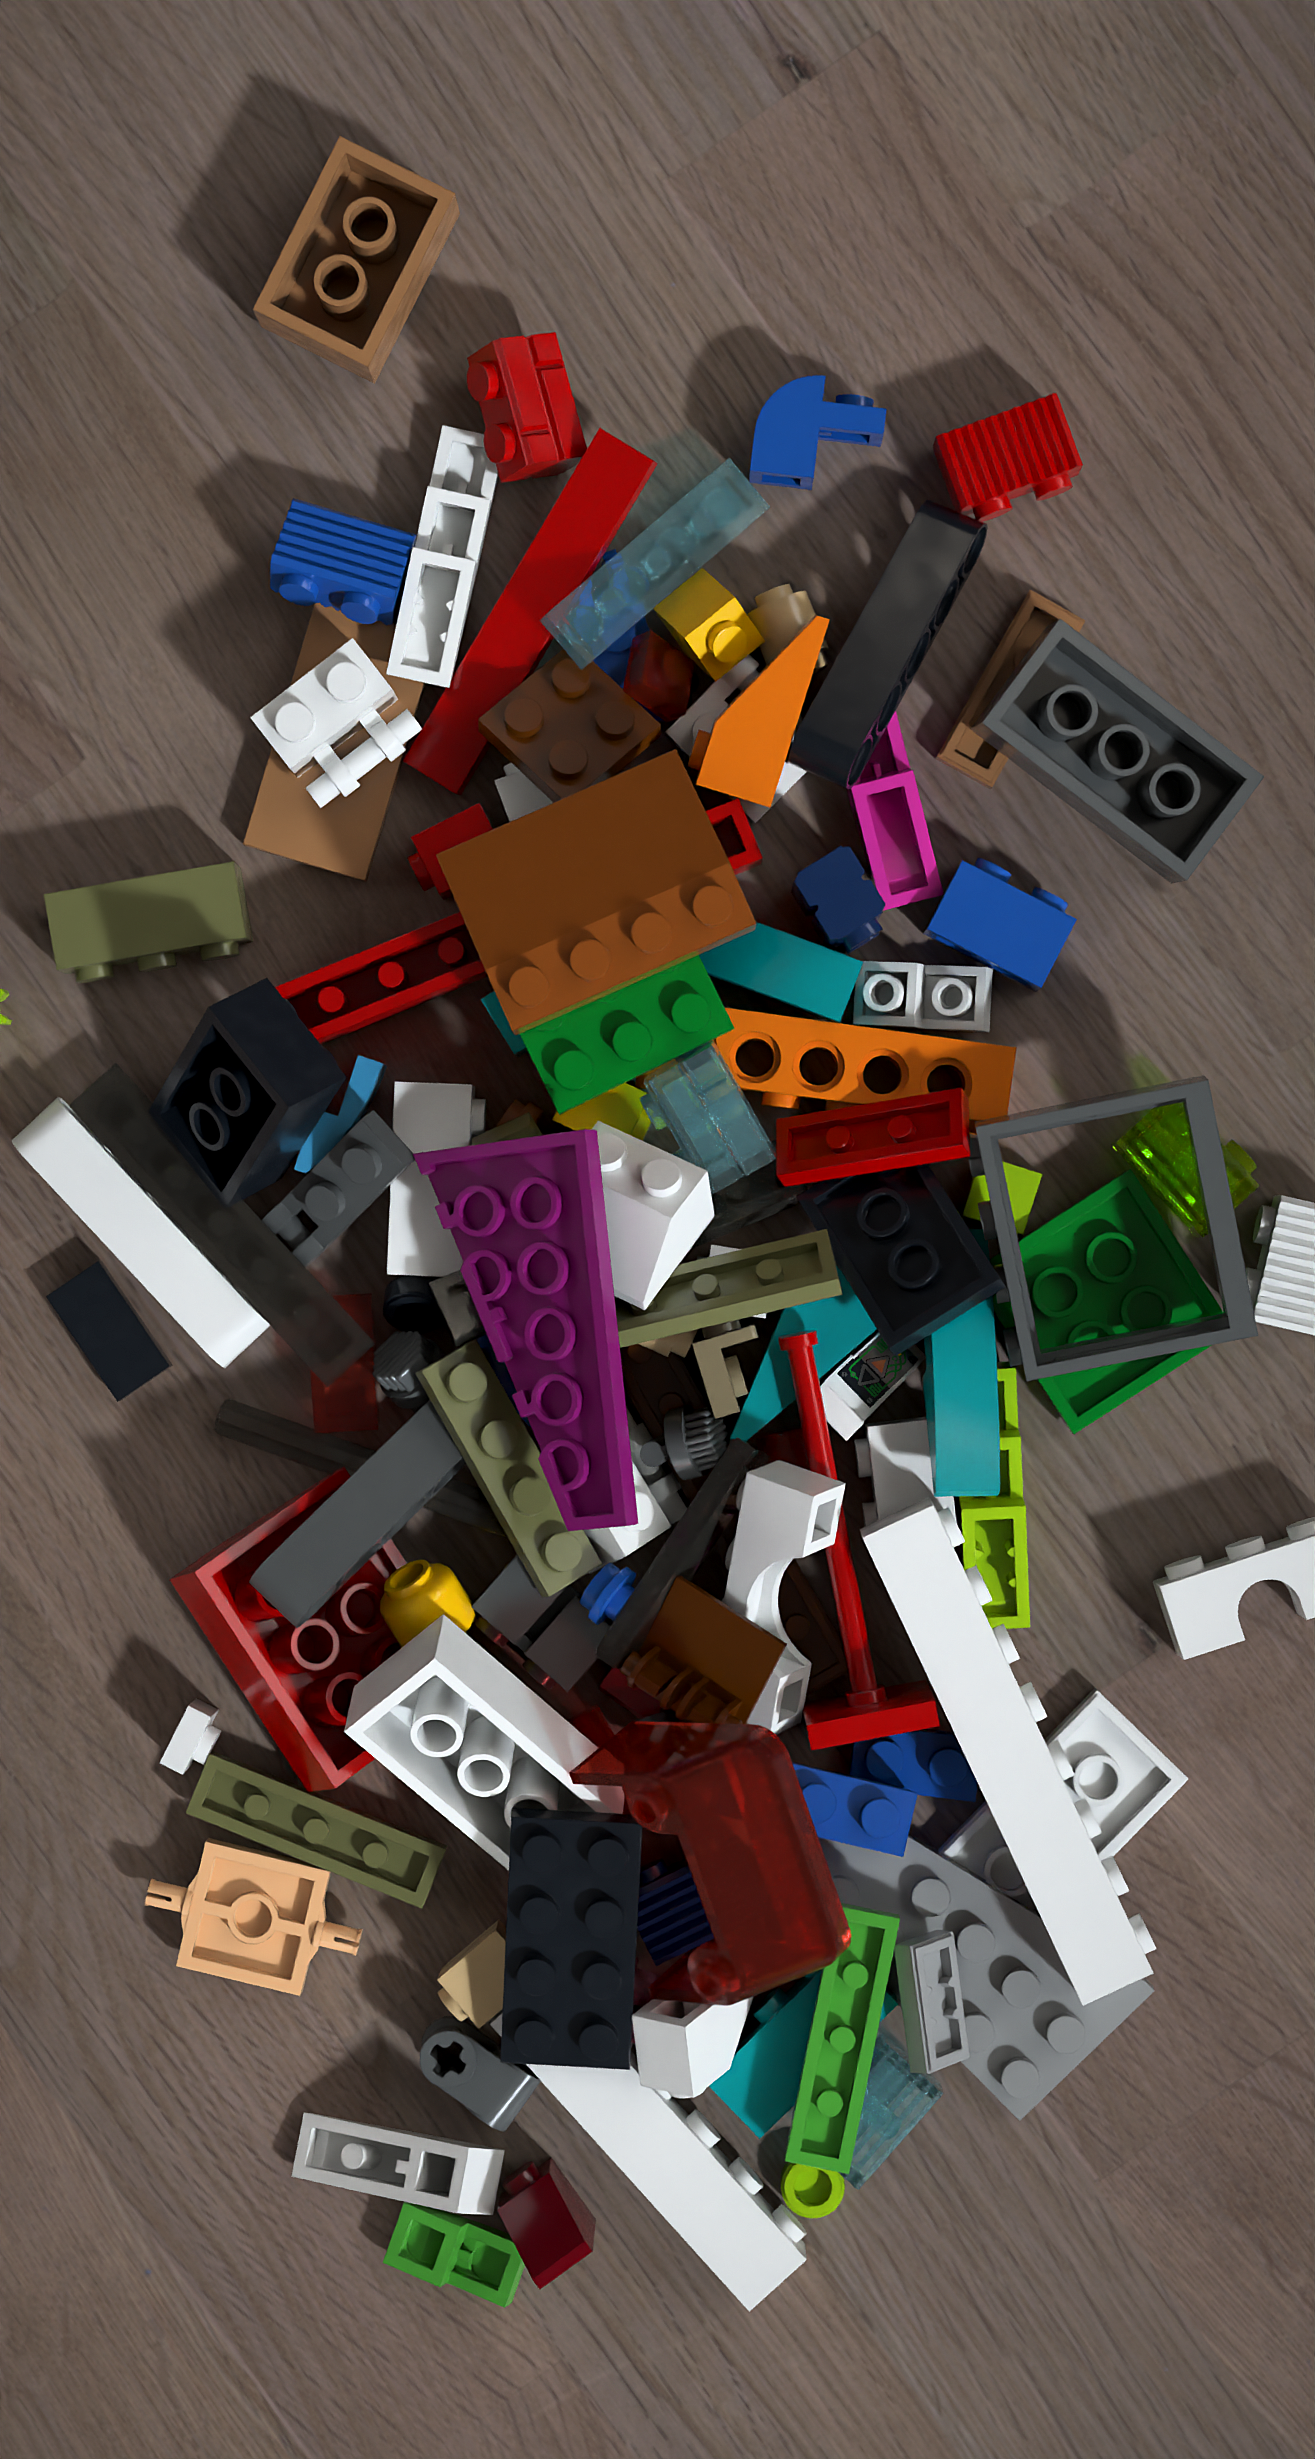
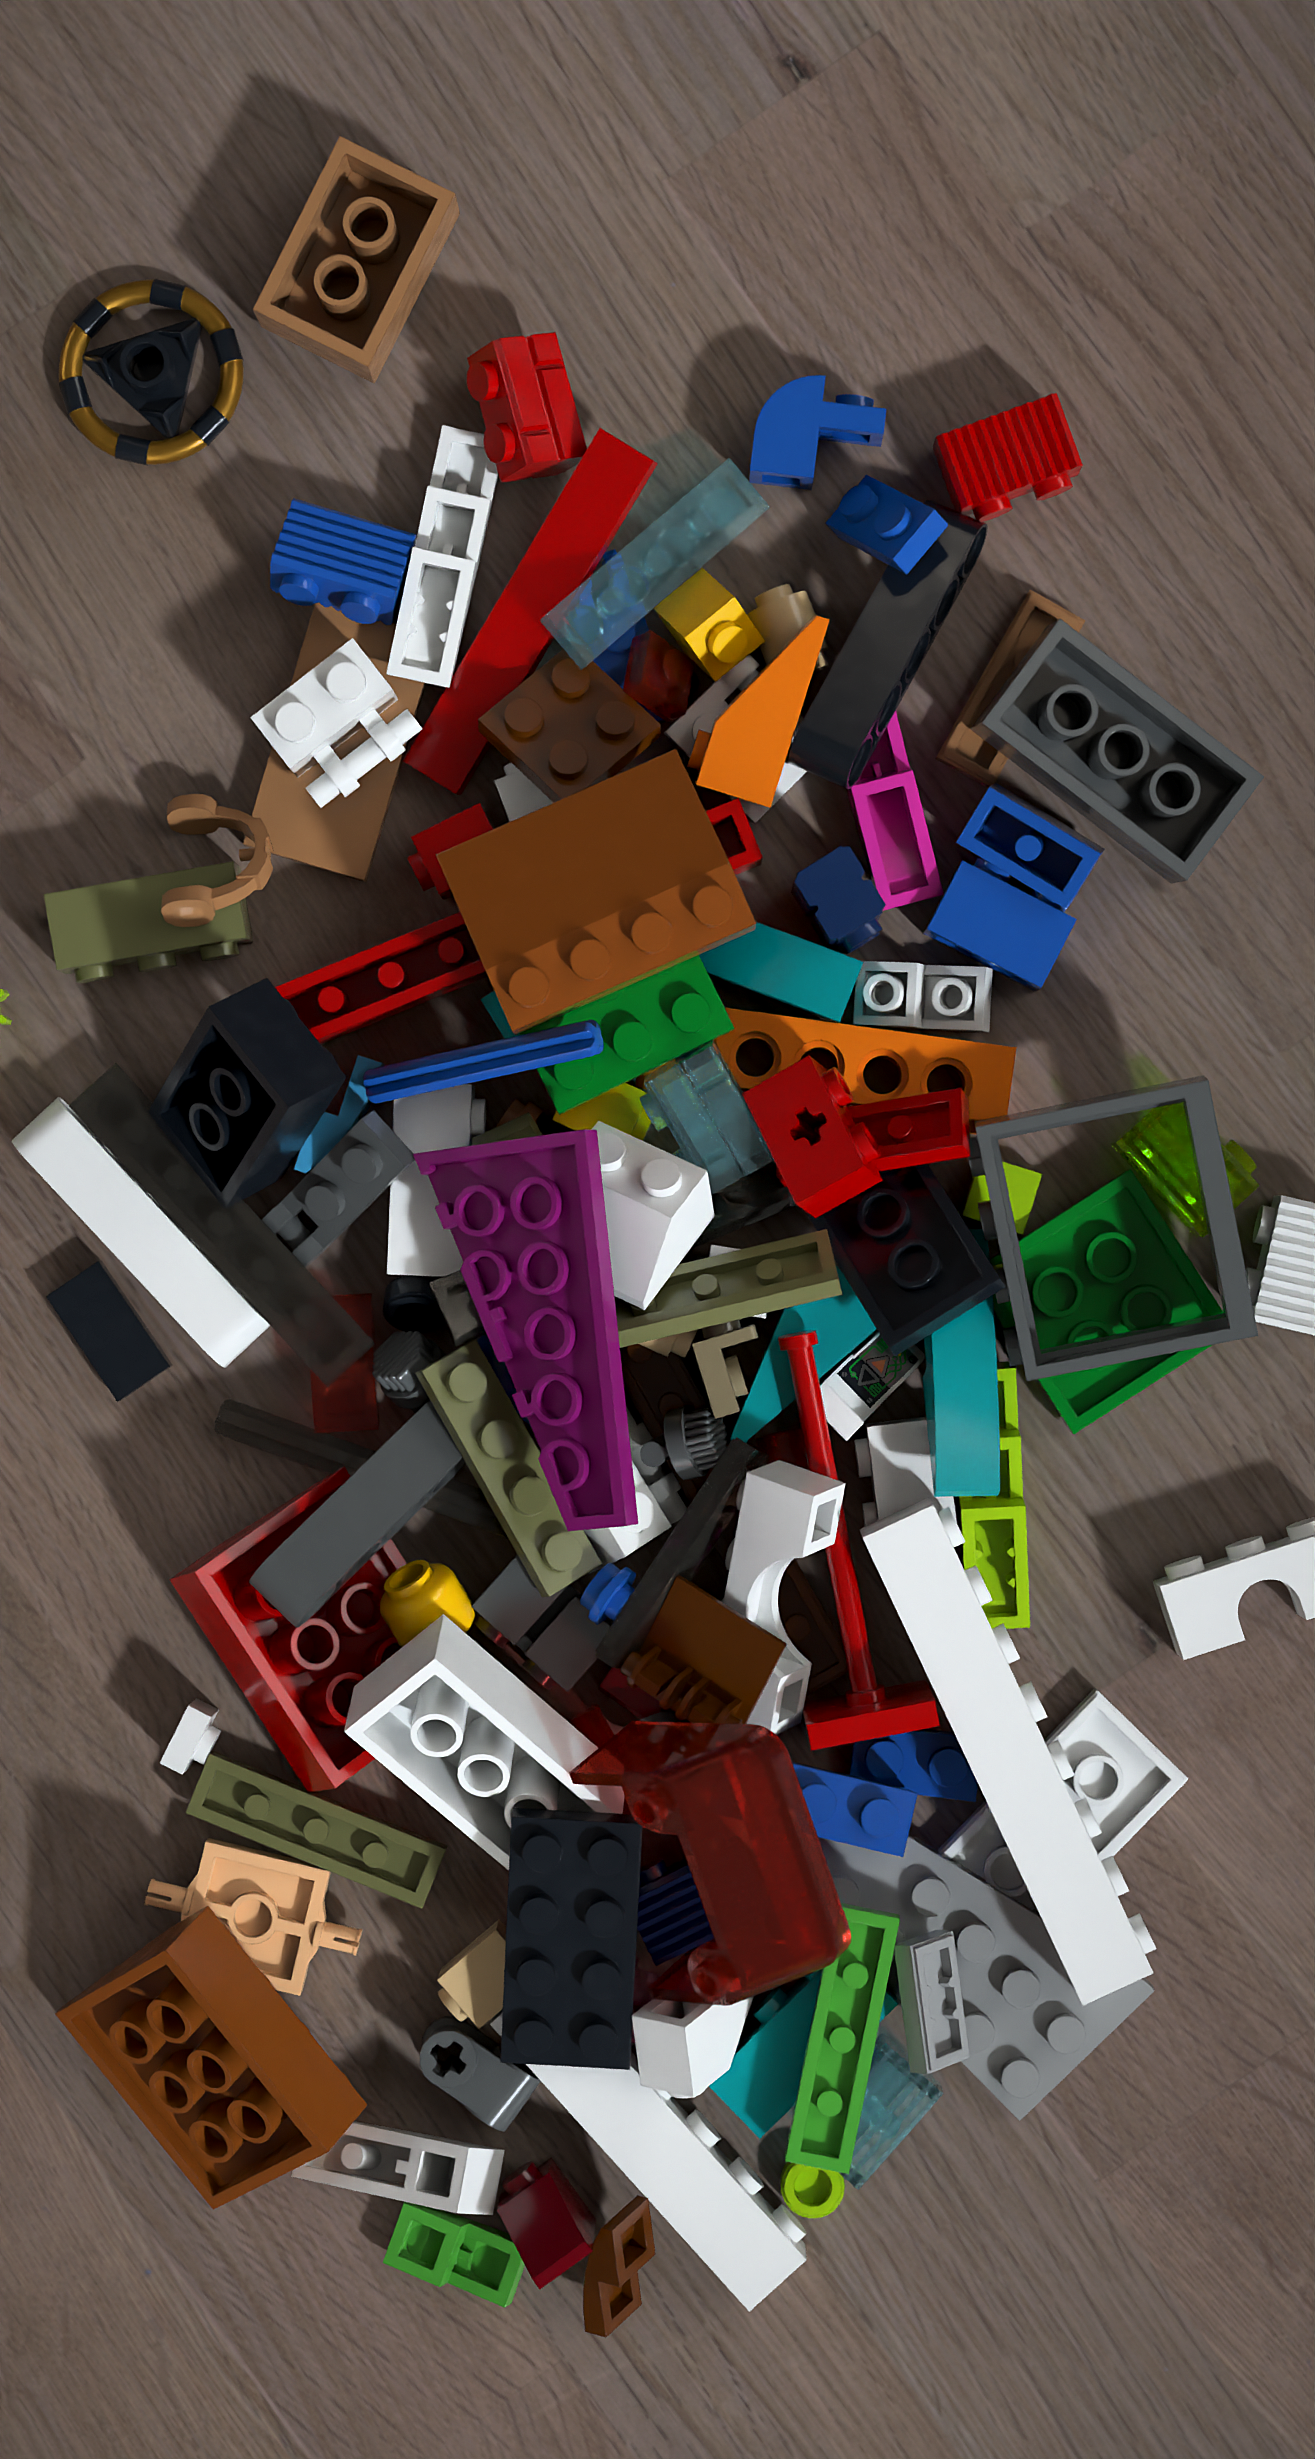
(151, 372): none -> black piece
(202, 815): none -> medium nougat piece
(213, 2060): none -> dark orange slope
(483, 1061): none -> blue axle
(612, 2268): none -> reddish brown slope
(789, 1110): none -> red brick
(886, 524): none -> blue plate
(1030, 845): none -> blue brick

